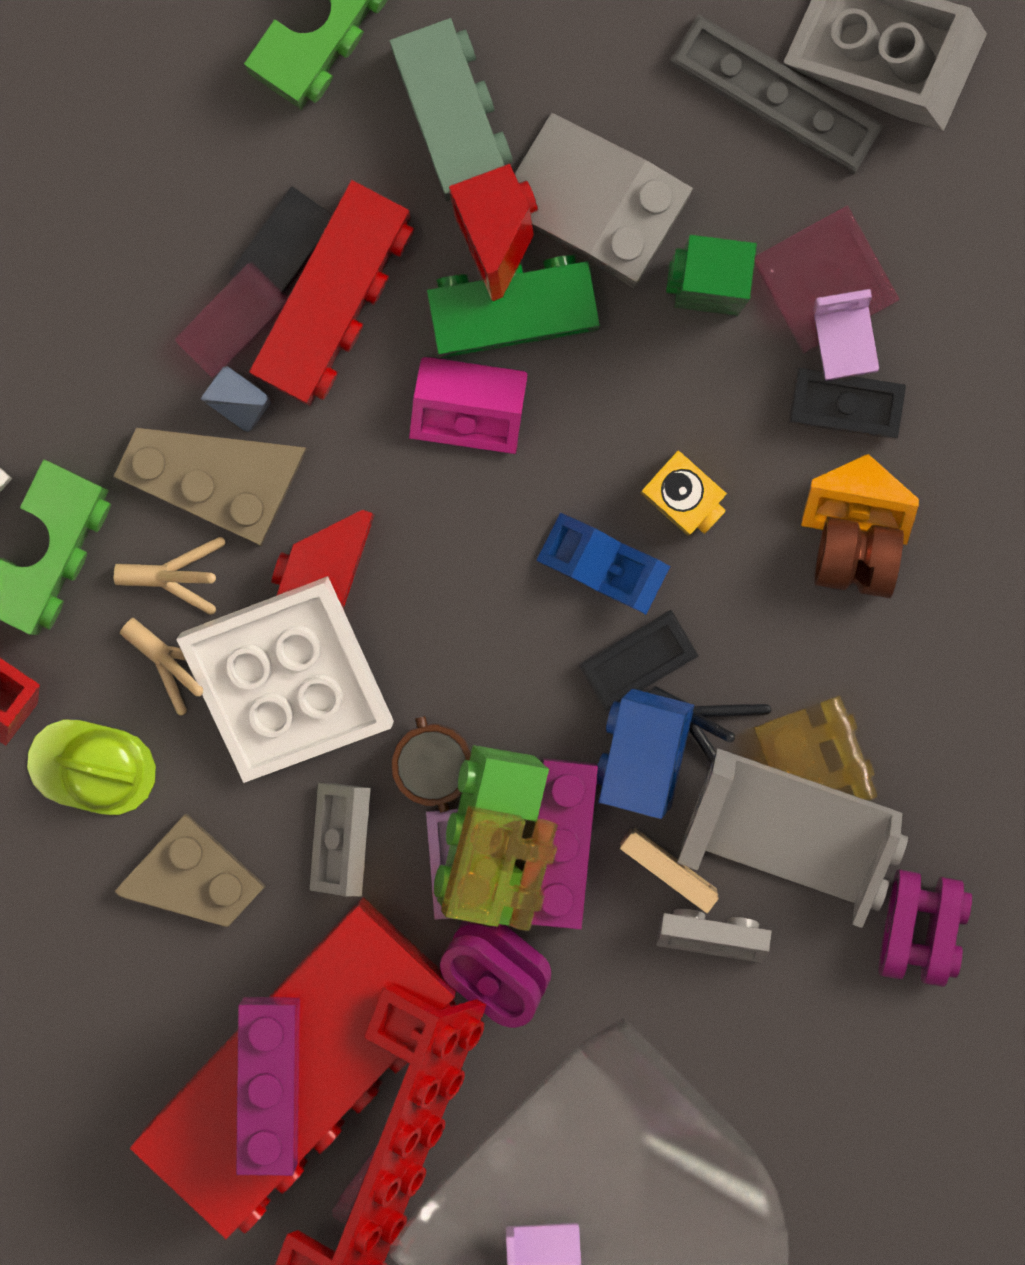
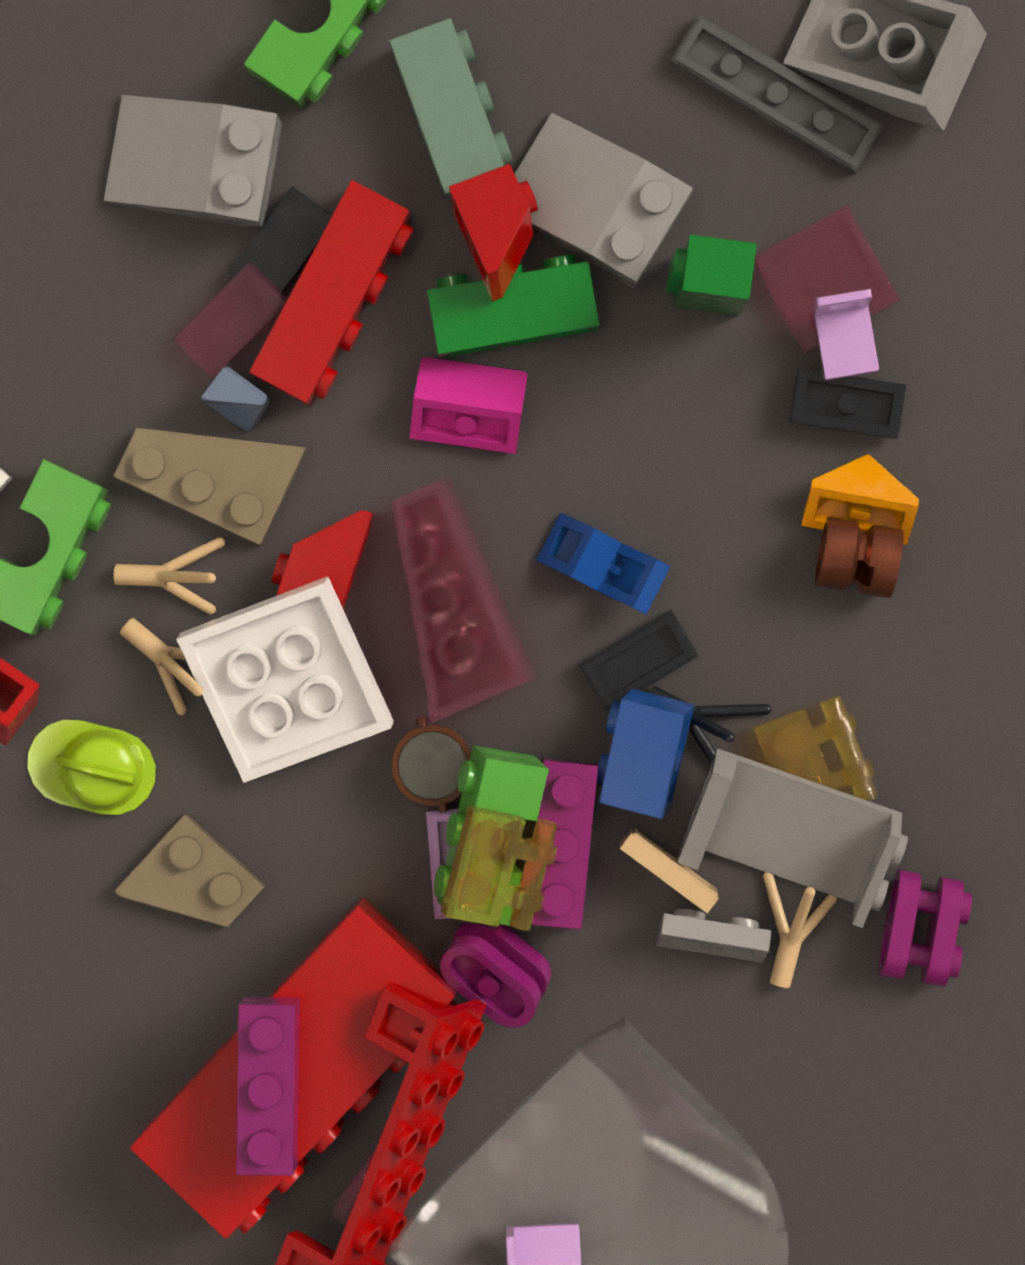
(194, 159): none -> light grey slope
(339, 839): light grey plate -> none
(457, 609): none -> clear pink wedge
(685, 495): yellow brick -> none
(792, 938): none -> tan plant

